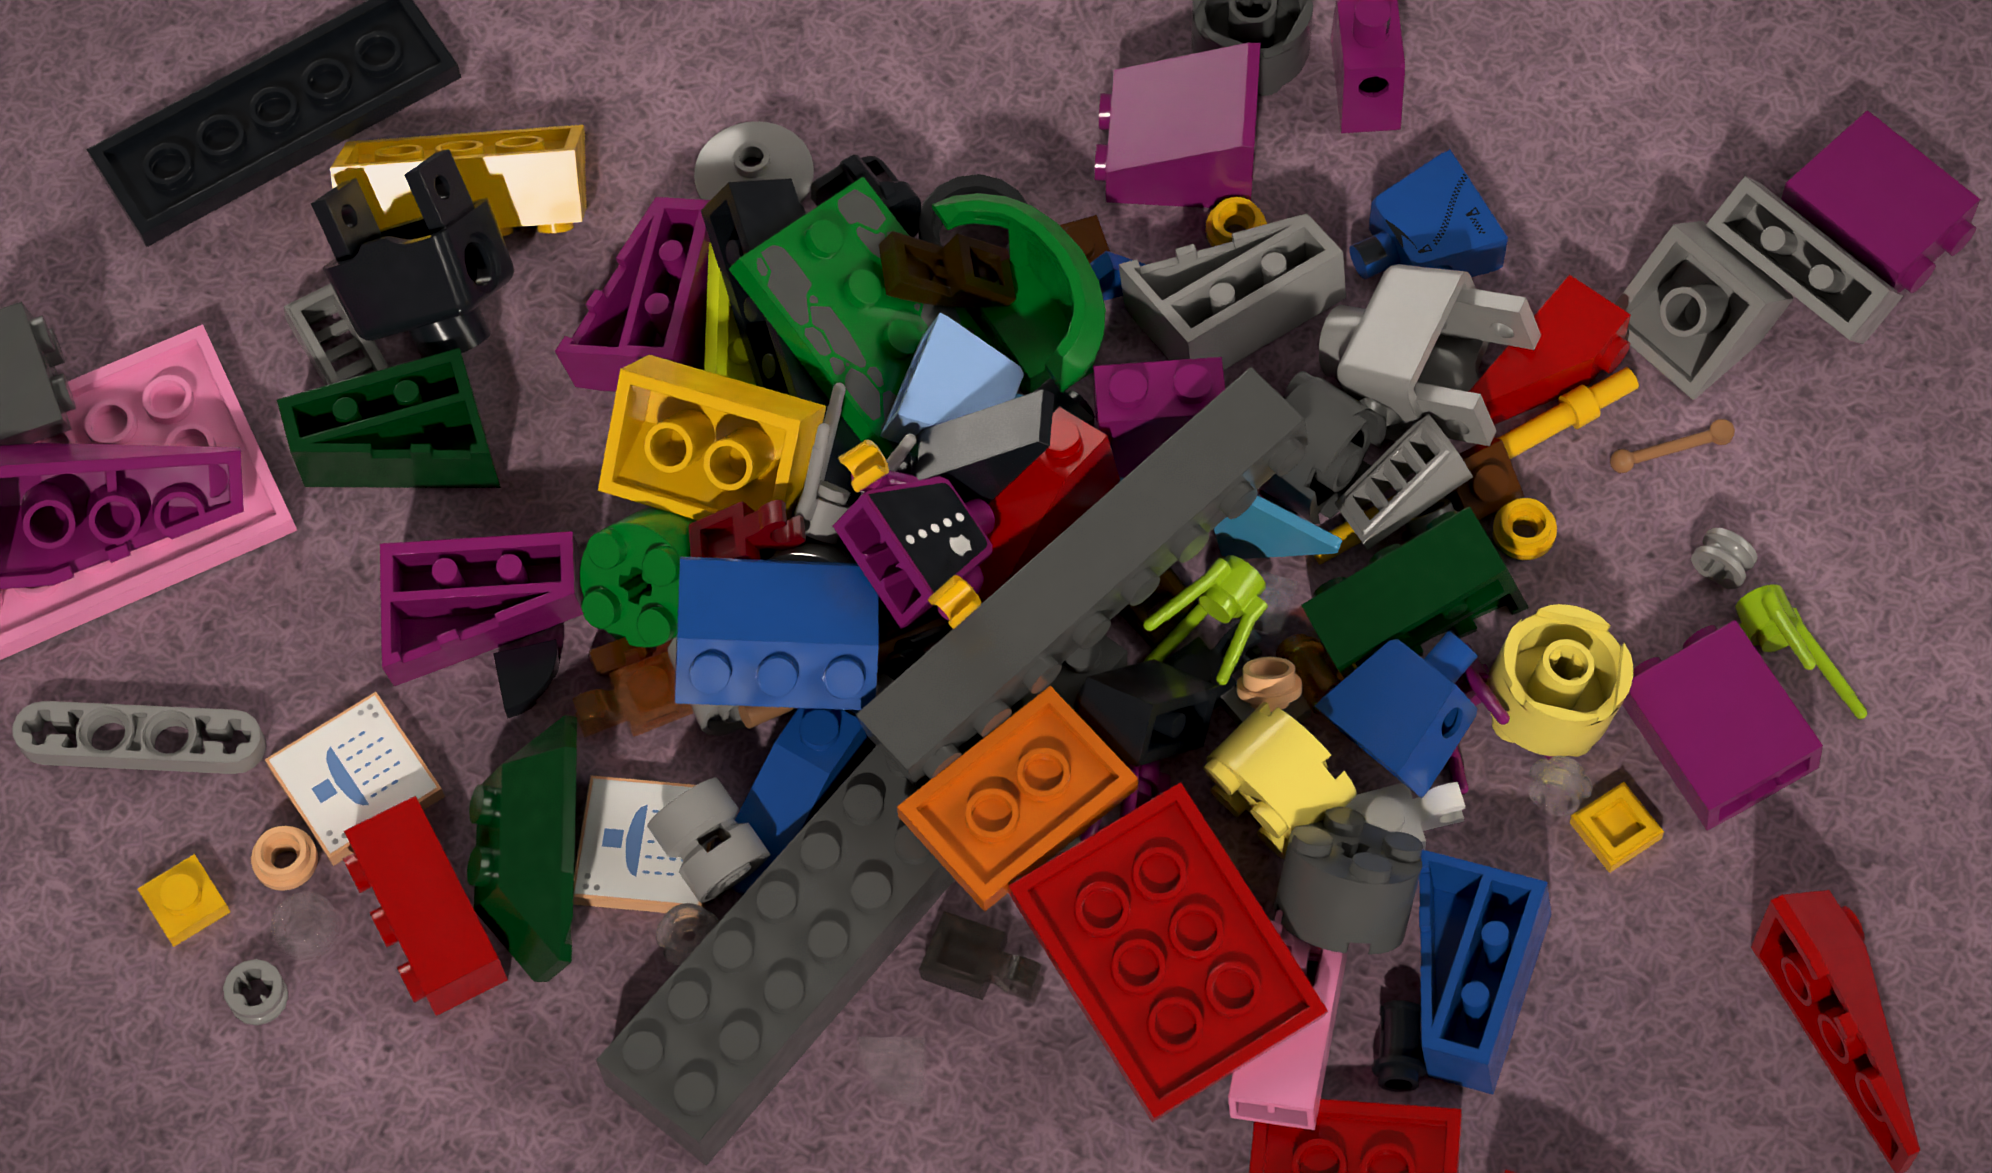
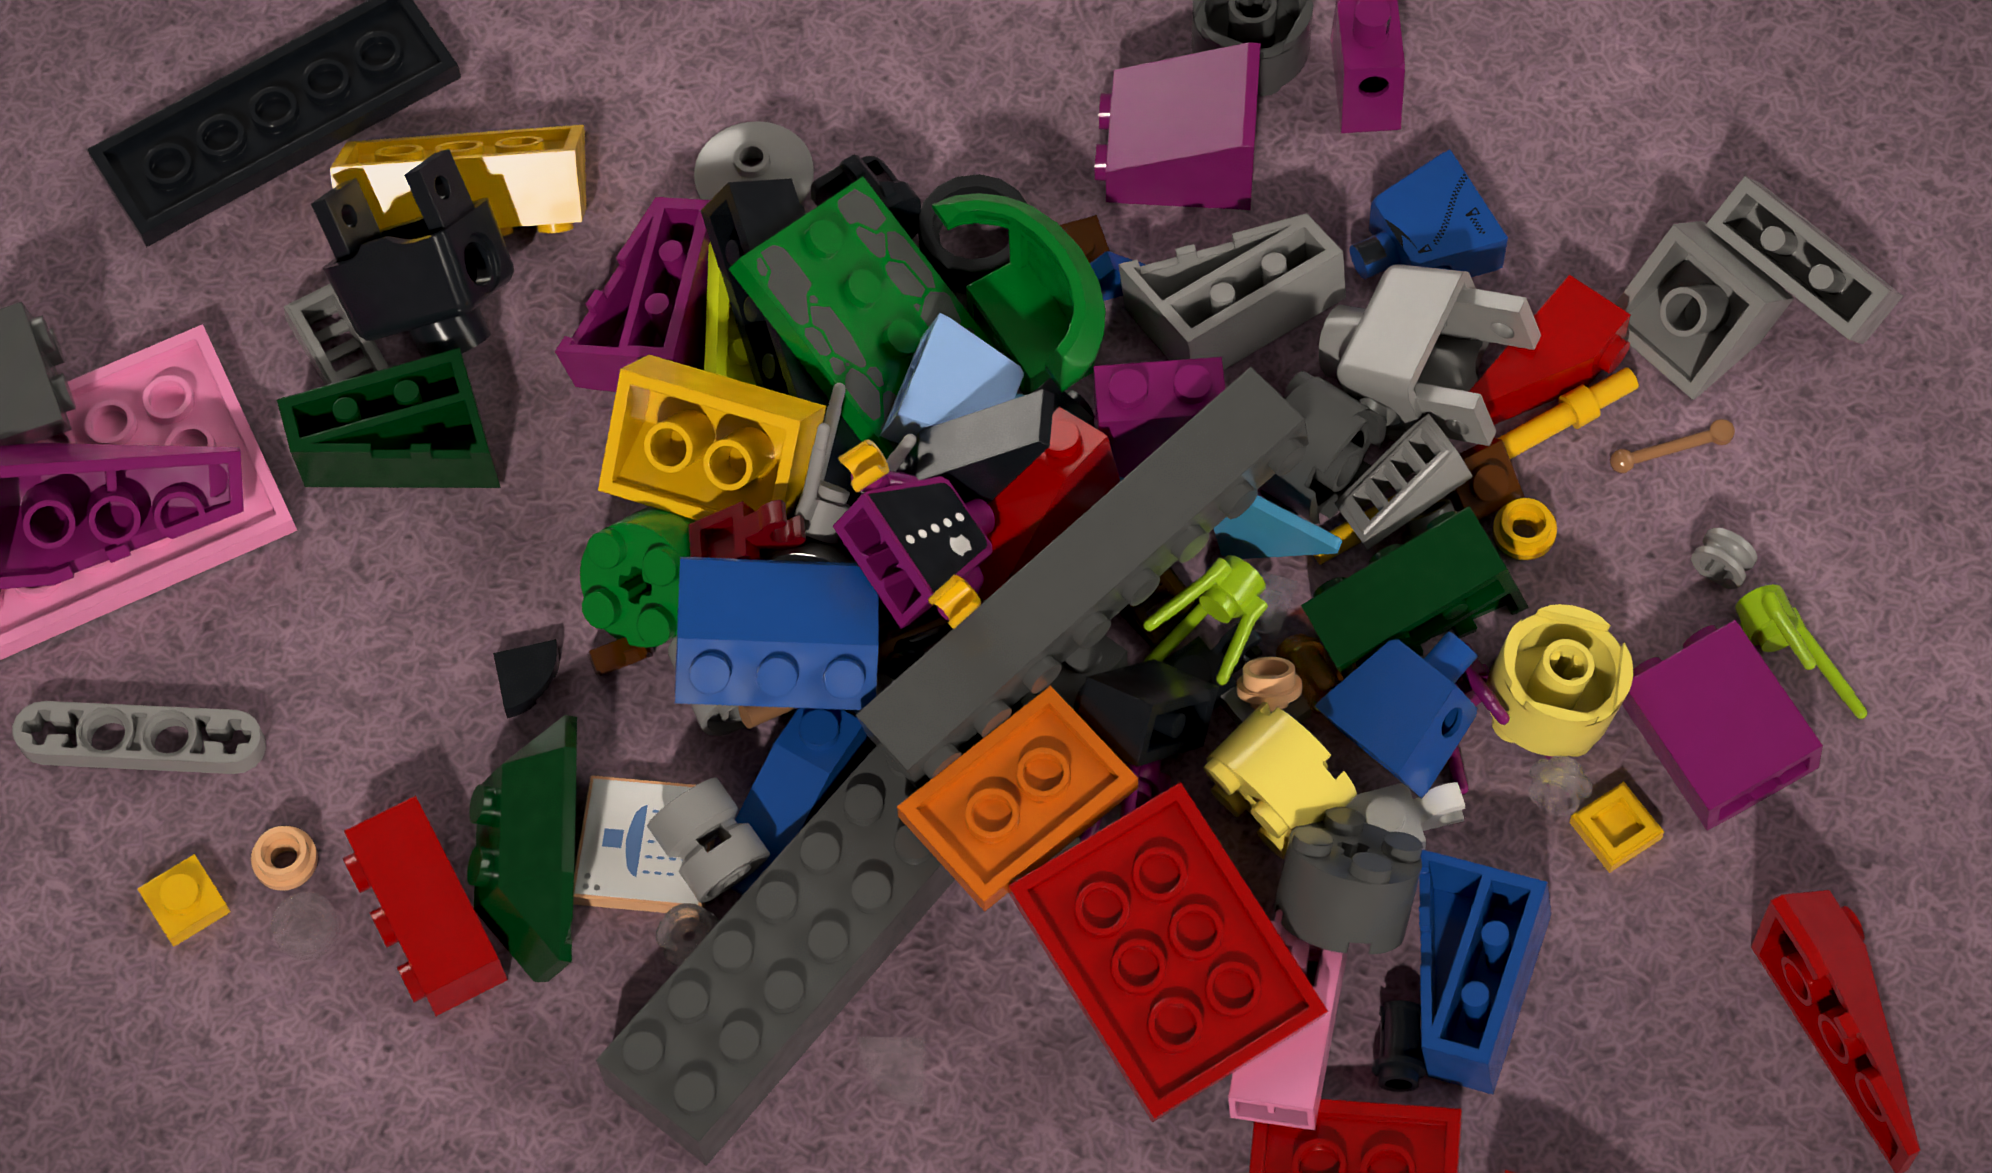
(271, 1006): light grey bush -> none
(351, 773): white tile -> none
(472, 596): magenta wedge -> none
(640, 695): clear orange plate -> none
(956, 275): dark brown slope -> none
(972, 956): clear smoke plate -> none
(1229, 212): yellow plate -> none
(1884, 203): magenta brick -> none

